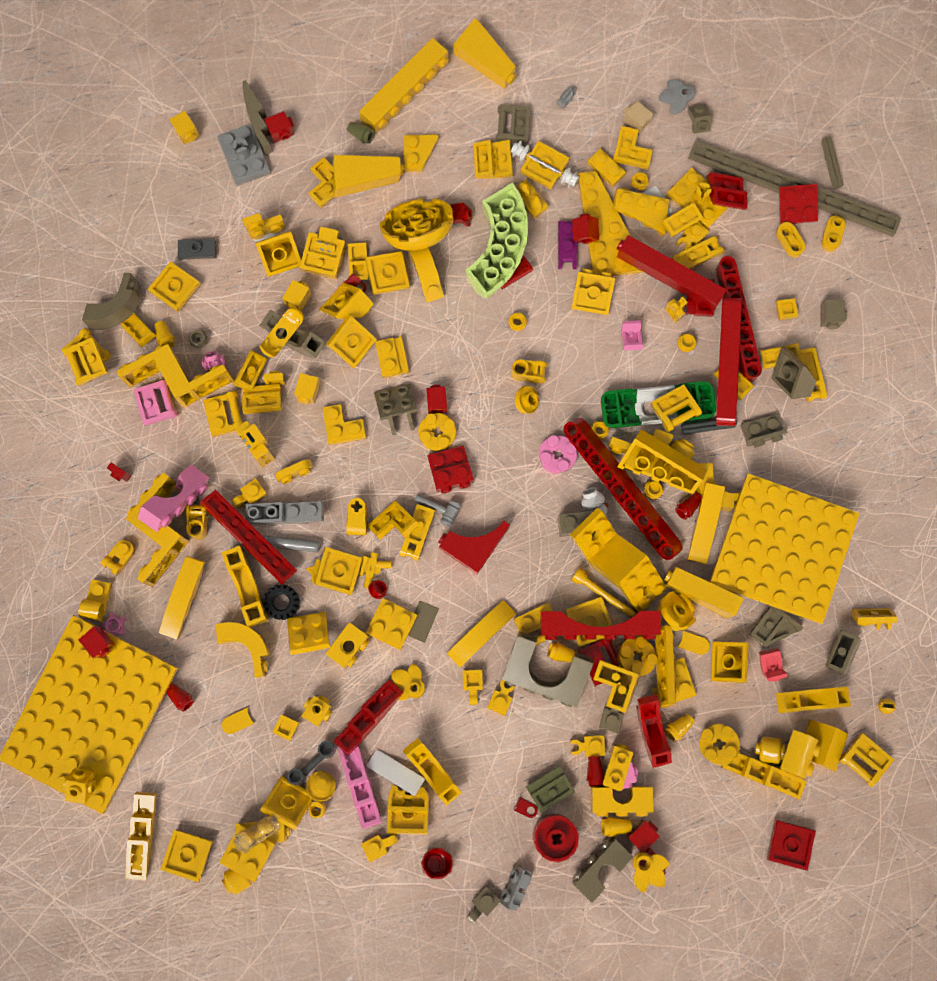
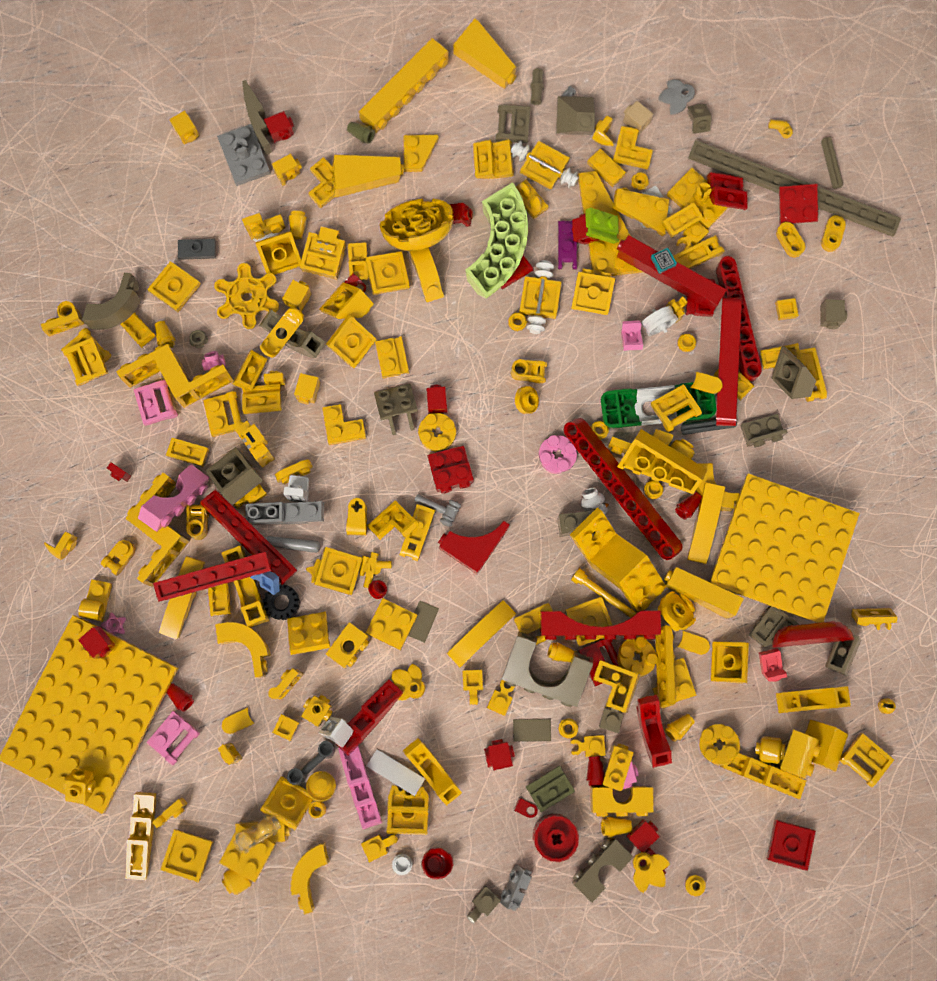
(64, 322): none -> yellow plate
(64, 546): none -> yellow plate
(168, 733): none -> bright pink plate
(175, 810): none -> yellow plate
(187, 452): none -> yellow plate
(212, 576): none -> red plate
(219, 600): none -> yellow plate
(229, 753): none -> yellow plate
(234, 476): none -> dark tan brick
(246, 284): none -> yellow plate
(268, 581): none -> medium blue plate
(286, 168): none -> yellow brick
(289, 679): none -> yellow plate
(297, 223): none -> yellow cone
(297, 489): none -> white slope
(302, 874): none -> yellow arch
(336, 730): none -> white slope
(402, 864): none -> white plate
(499, 755): none -> red brick
(531, 730): none -> dark tan sticker
(536, 87): none -> dark tan axle
(540, 297): none -> yellow plate
(572, 733): none -> yellow plate
(575, 115): none -> dark tan slope
(601, 129): none -> yellow plate
(602, 225): none -> lime plate
(659, 320): none -> white wheel
(663, 260): none -> tile
(689, 882): none -> yellow plate
(707, 383): none -> yellow piece
(782, 126): none -> yellow arm
(811, 634): none -> red brick

